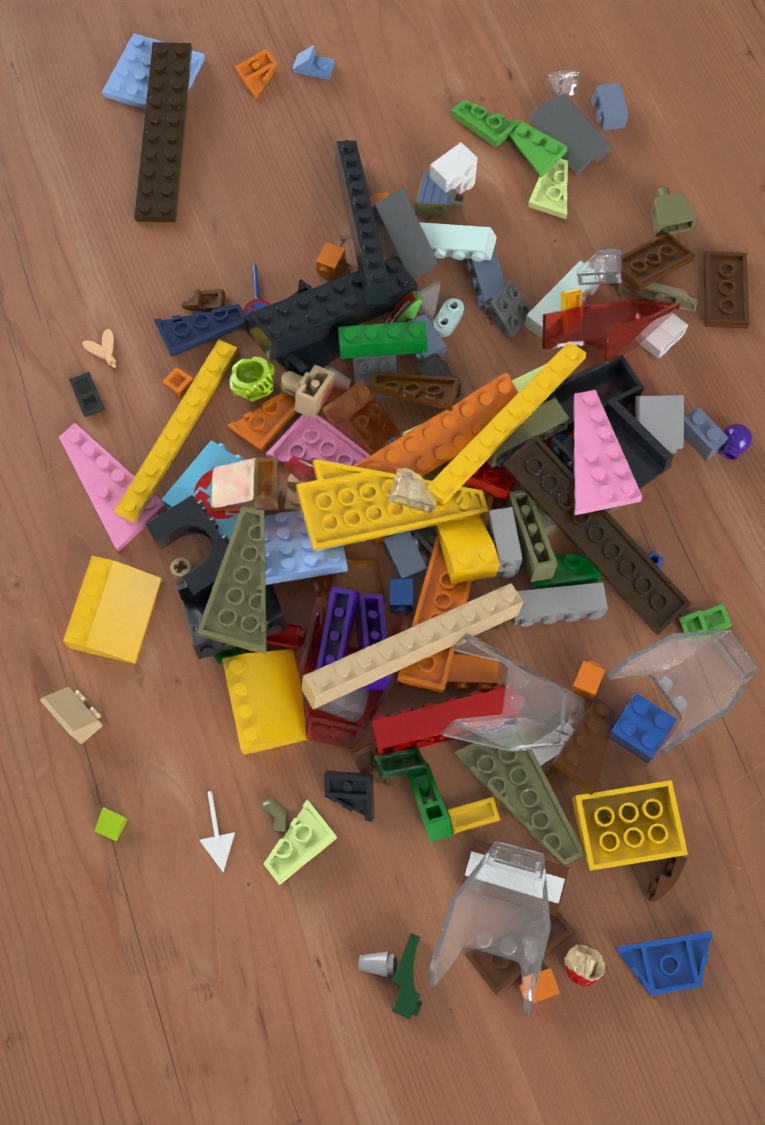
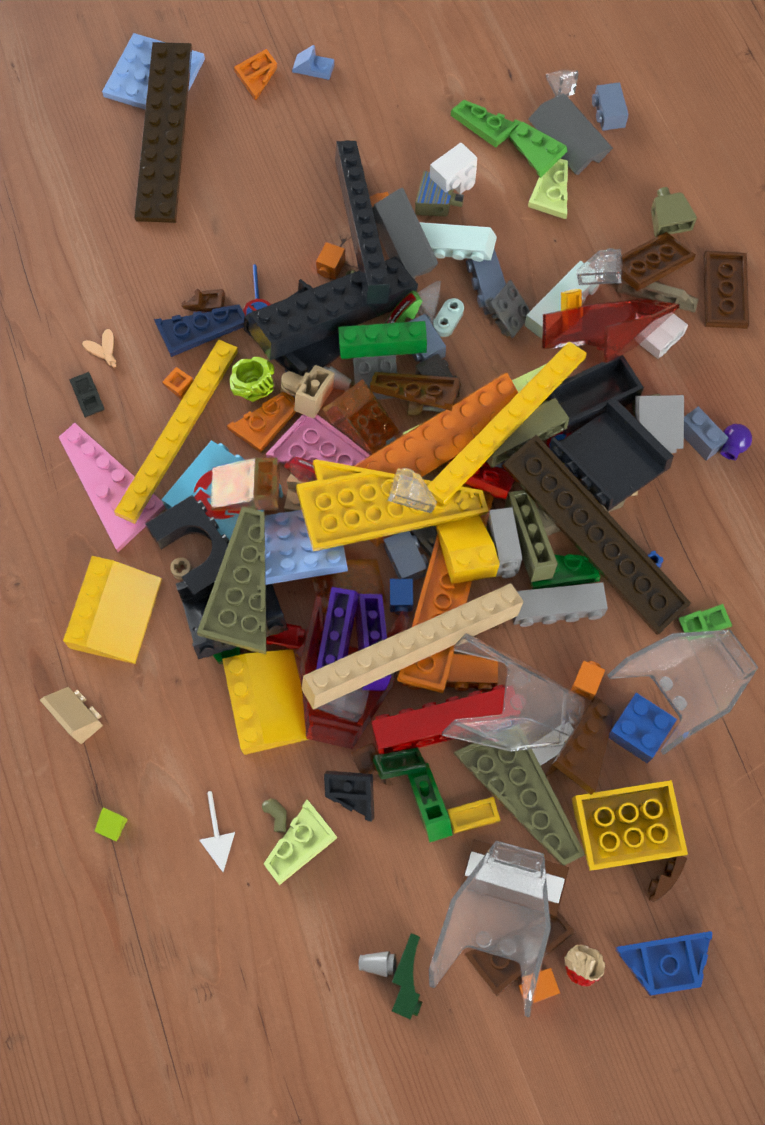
(416, 408): none -> medium nougat hinge
(599, 464): bright pink wing -> none

